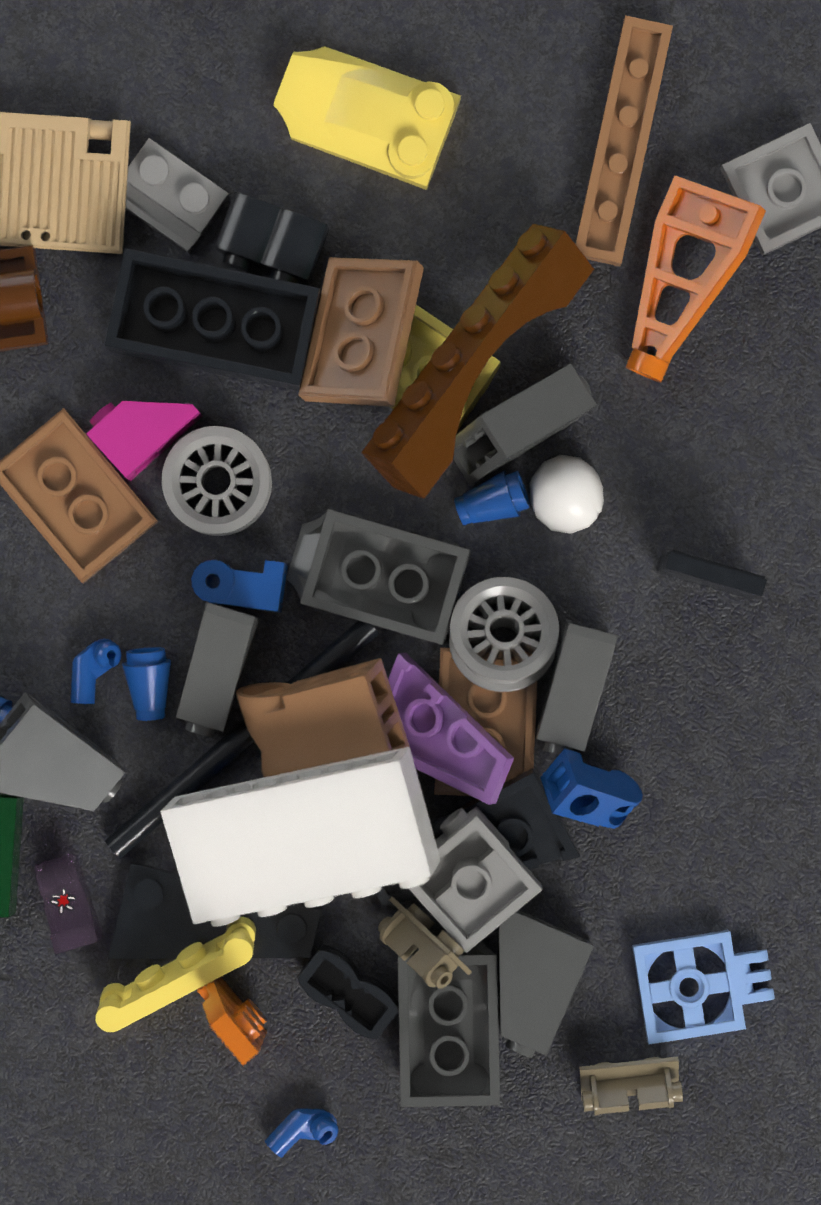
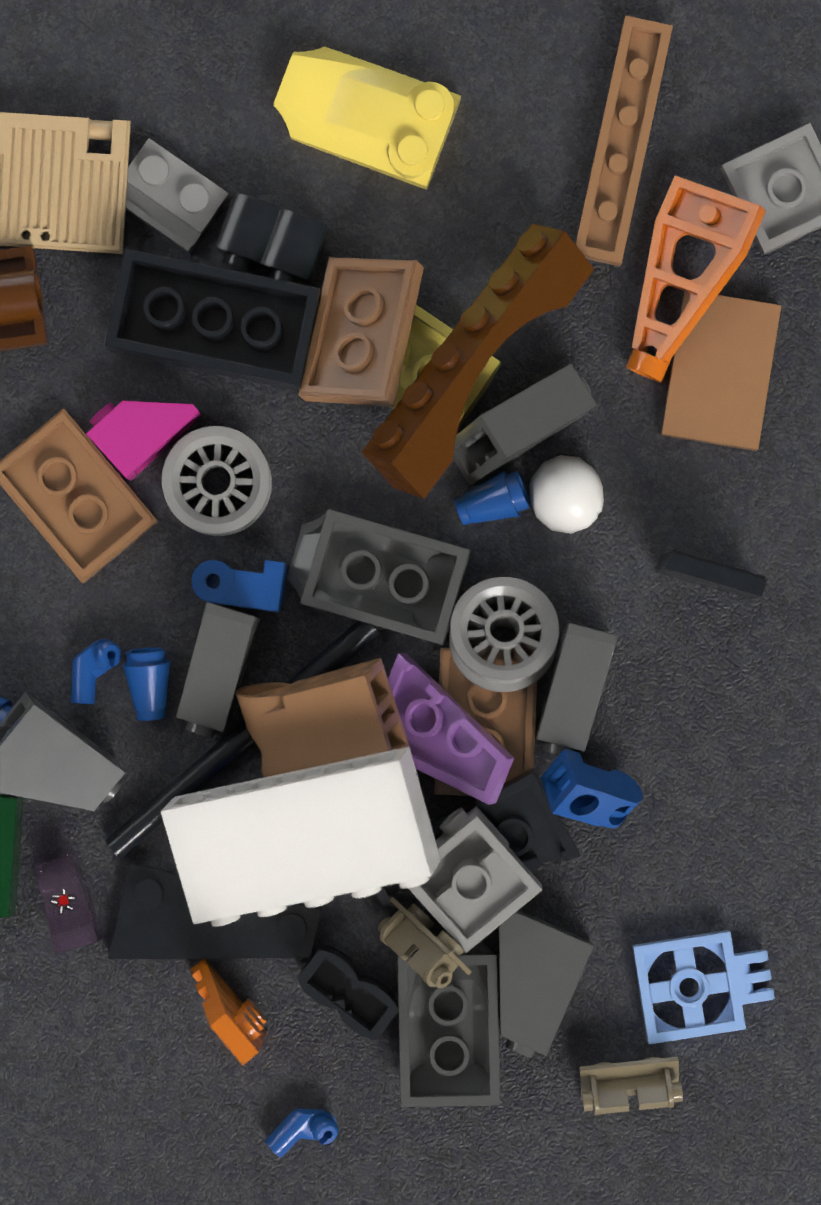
(165, 984): light yellow plate -> none
(723, 374): none -> medium nougat tile

